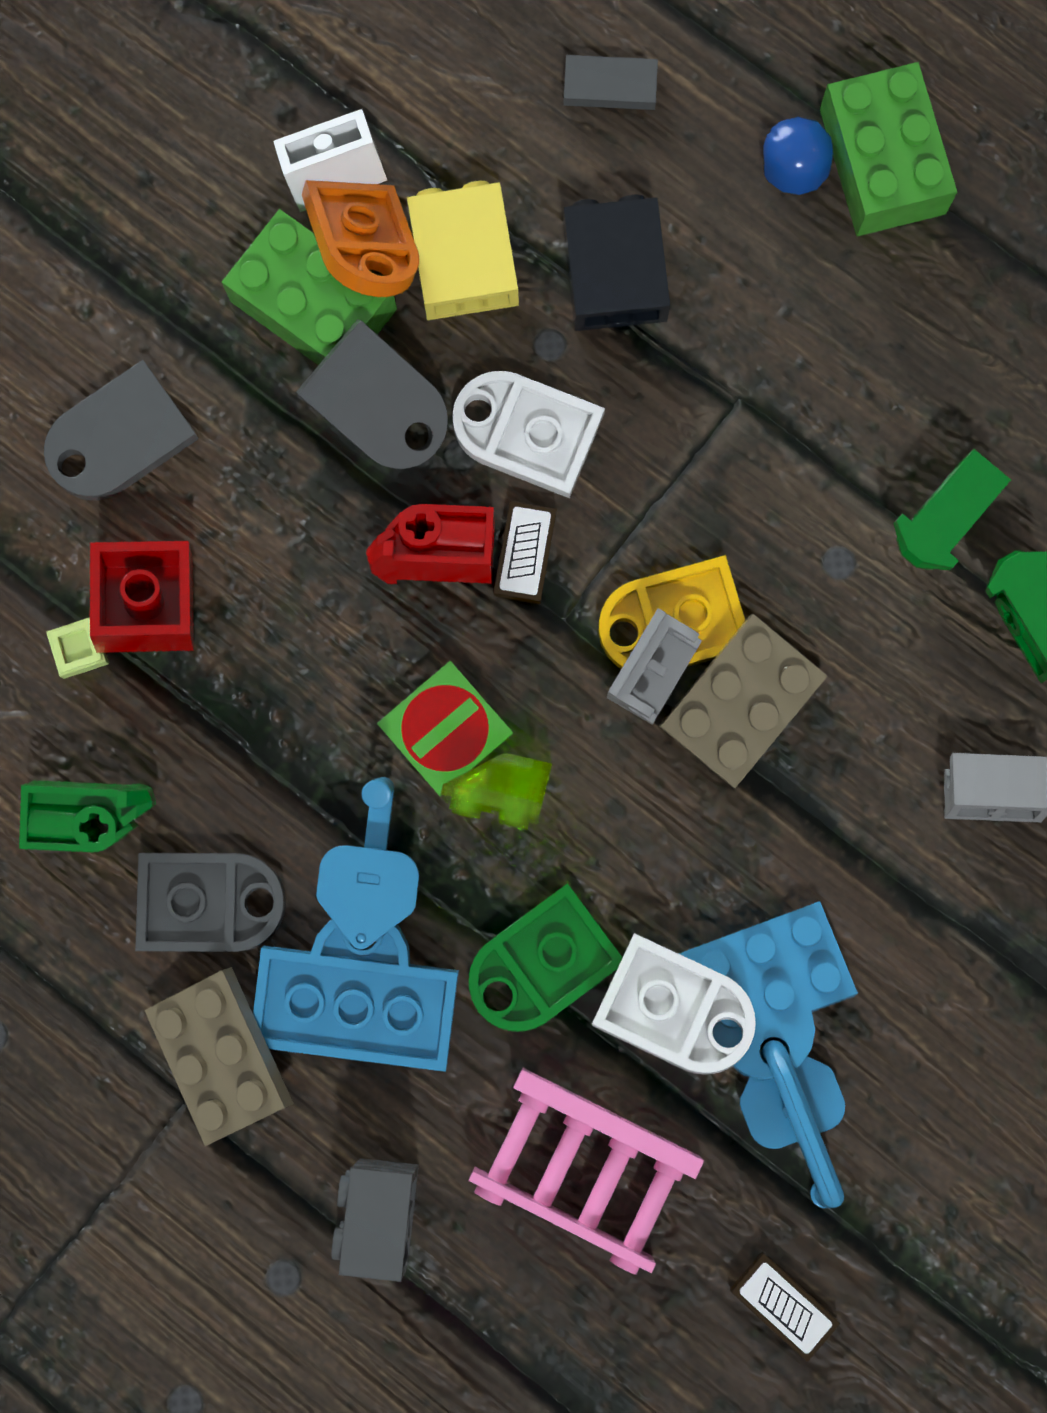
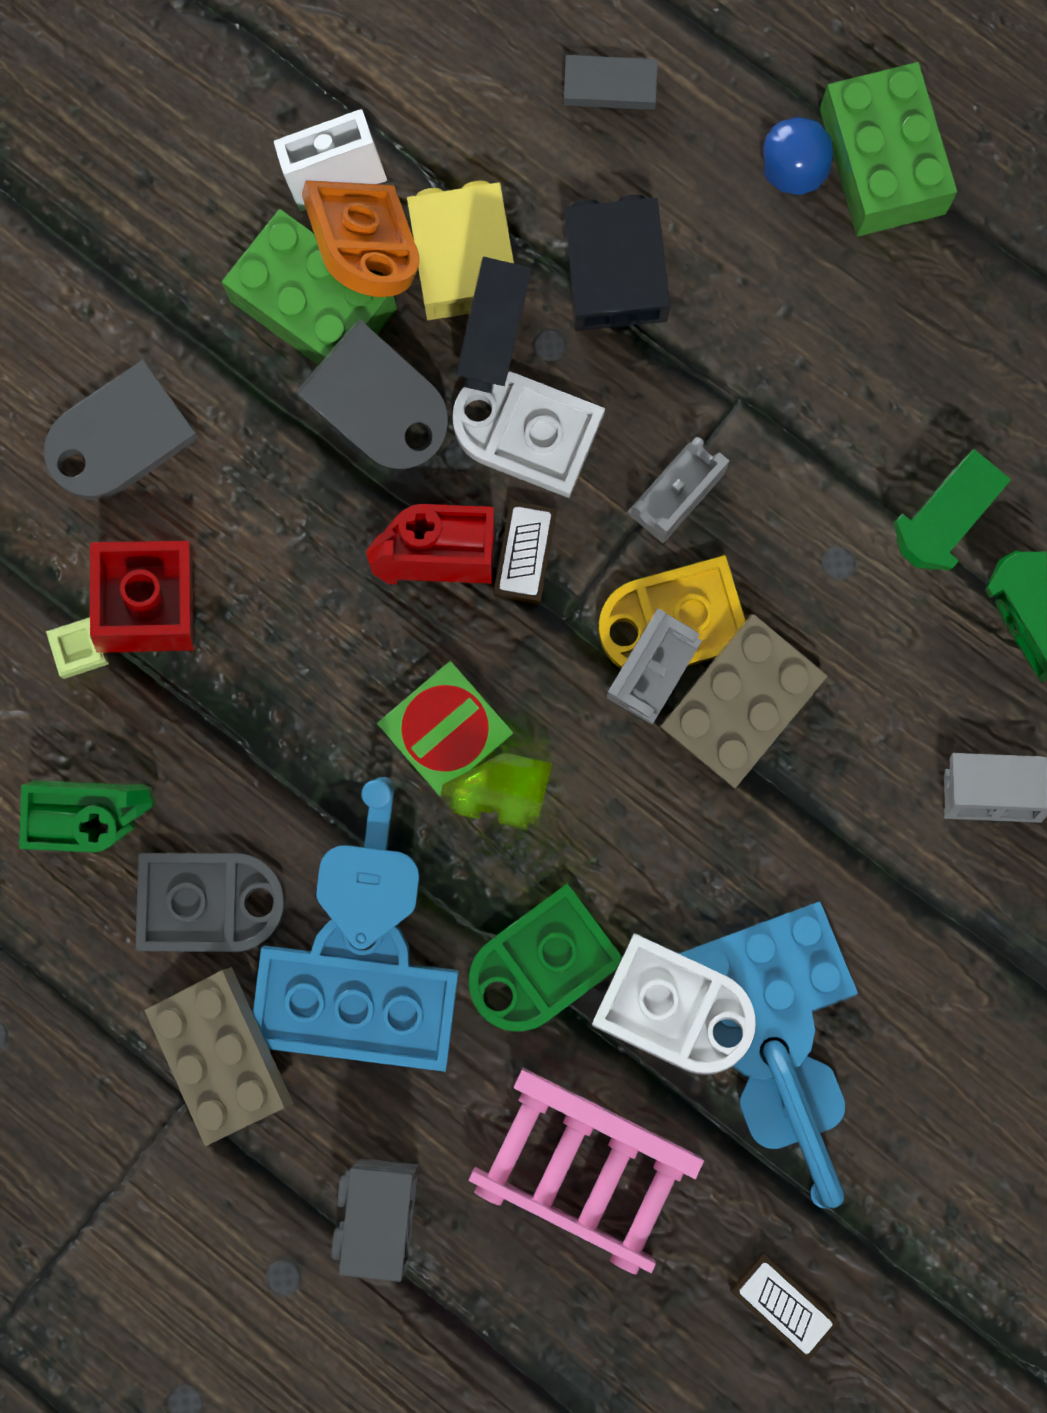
(492, 324): none -> black brick
(678, 490): none -> light grey hinge

